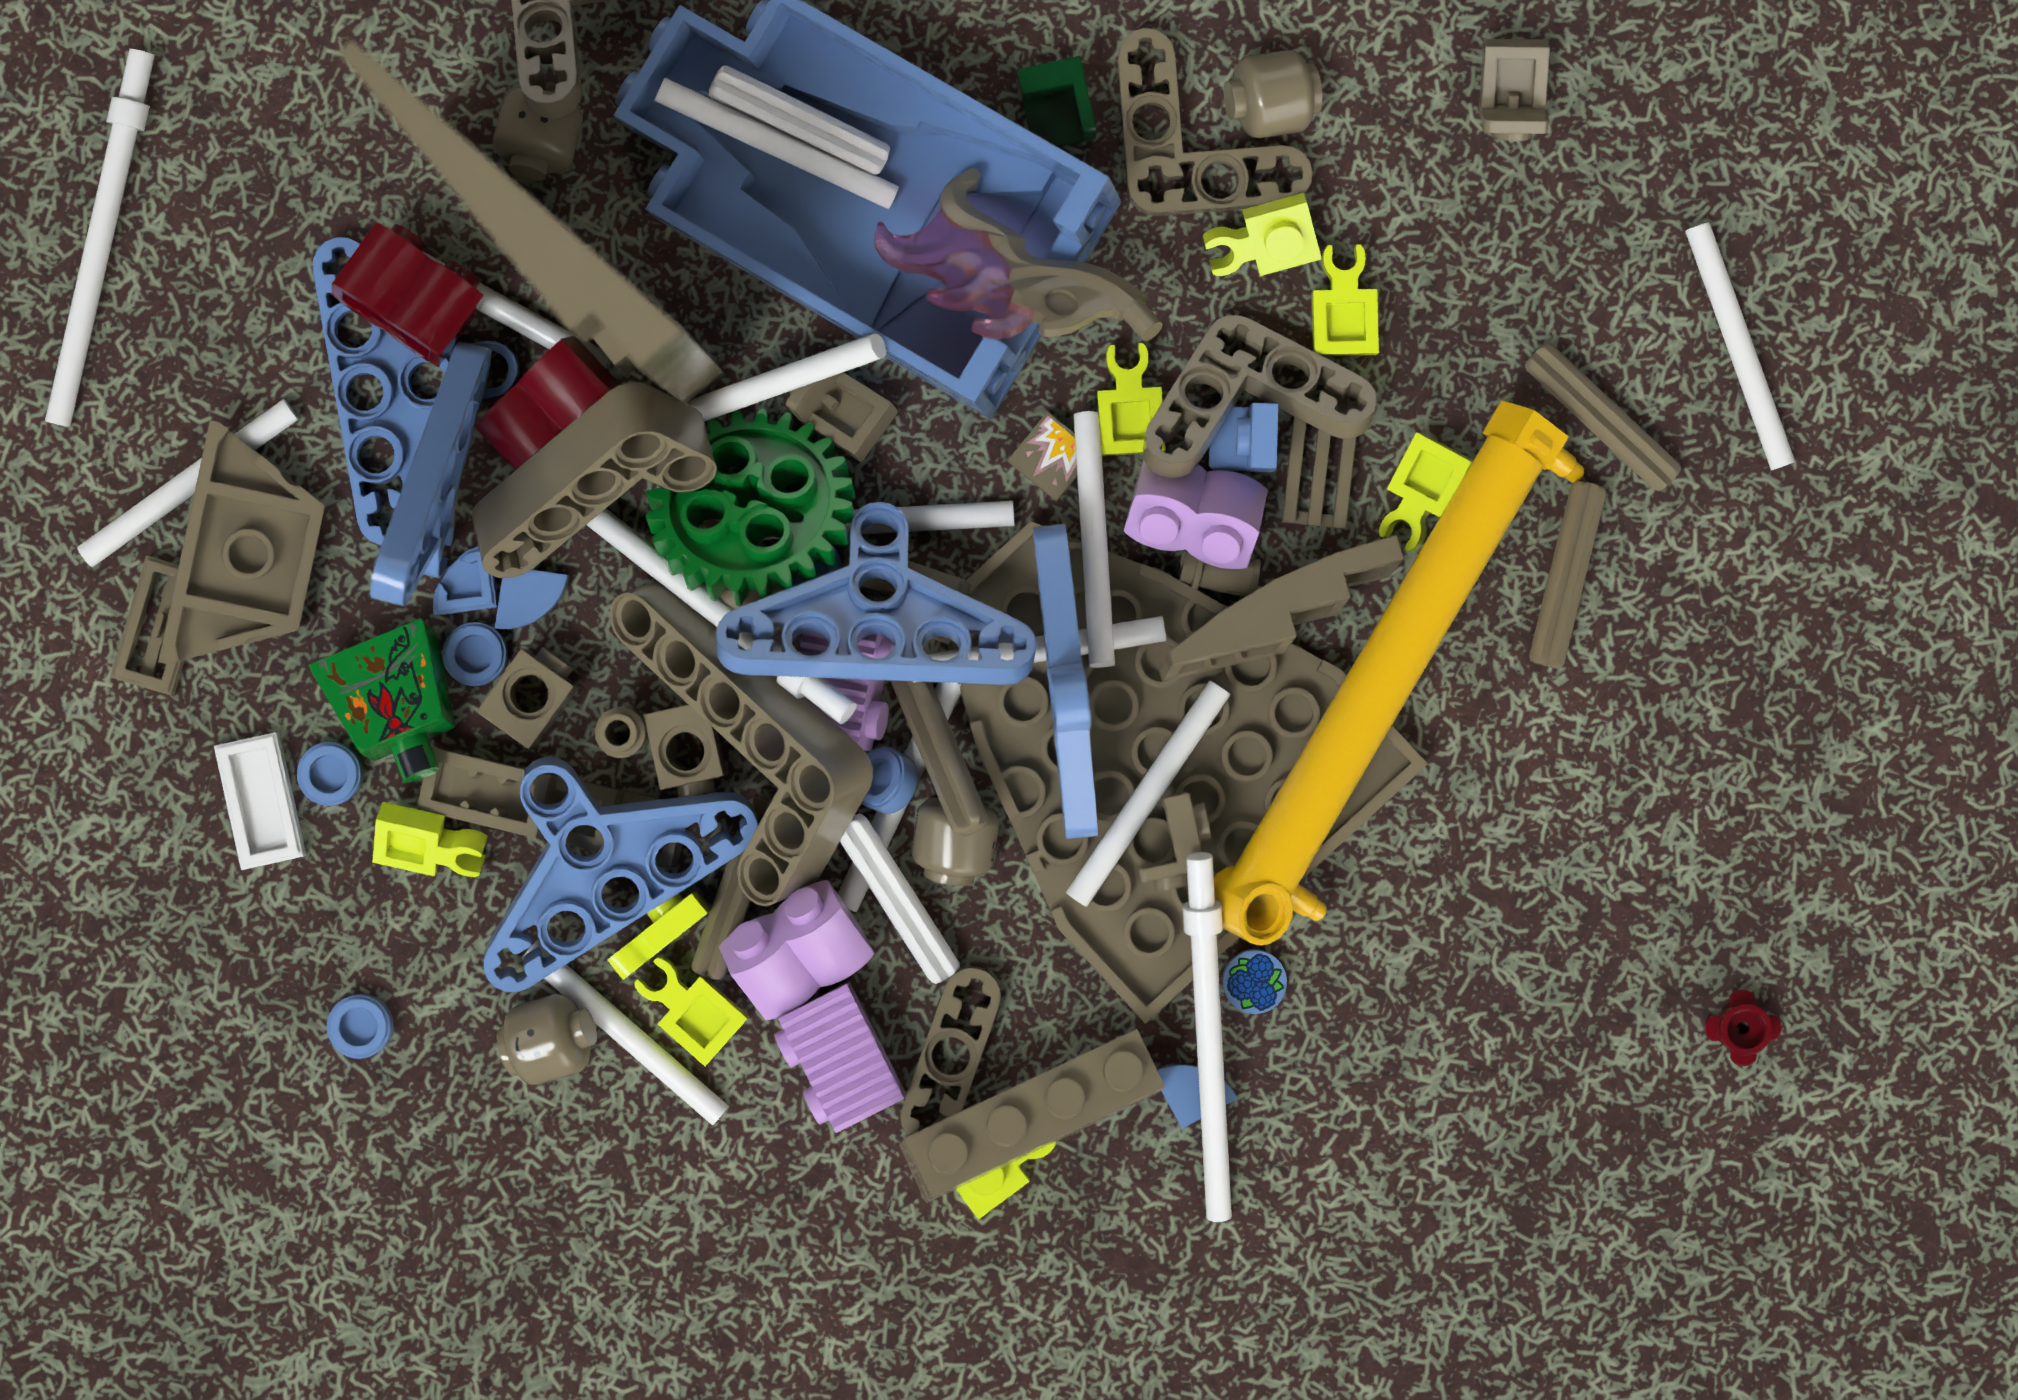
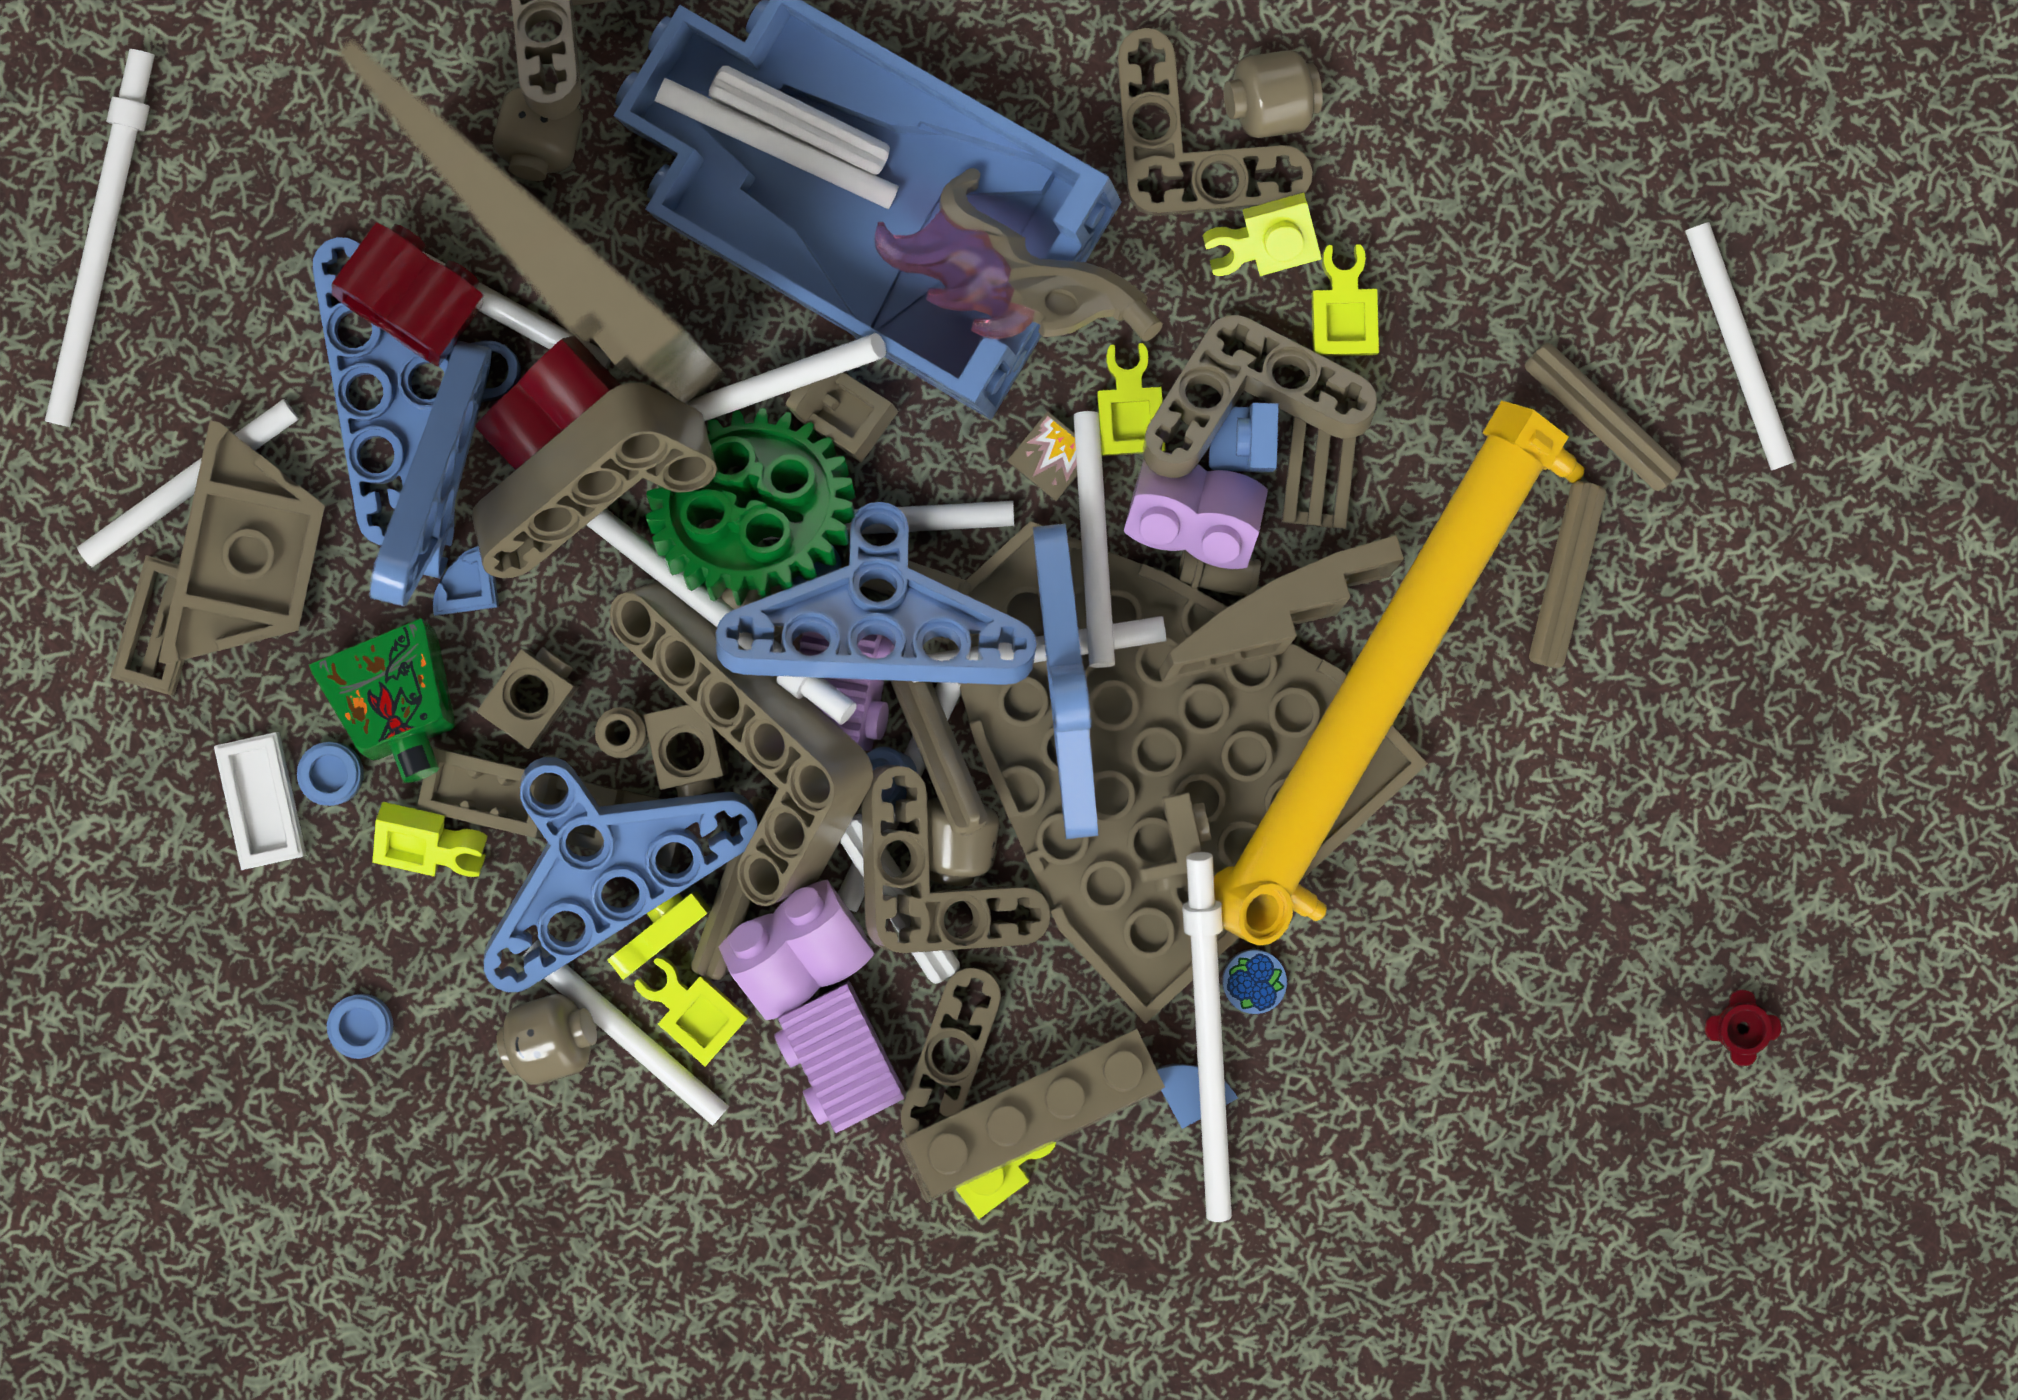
(475, 654): medium blue tile -> none
(528, 598): medium blue tile -> none
(924, 905): none -> dark tan beam
(1057, 102): dark green panel -> none
(1148, 793): white bar -> none
(1426, 483): neon yellow plate -> none
(1514, 88): dark tan bracket -> none

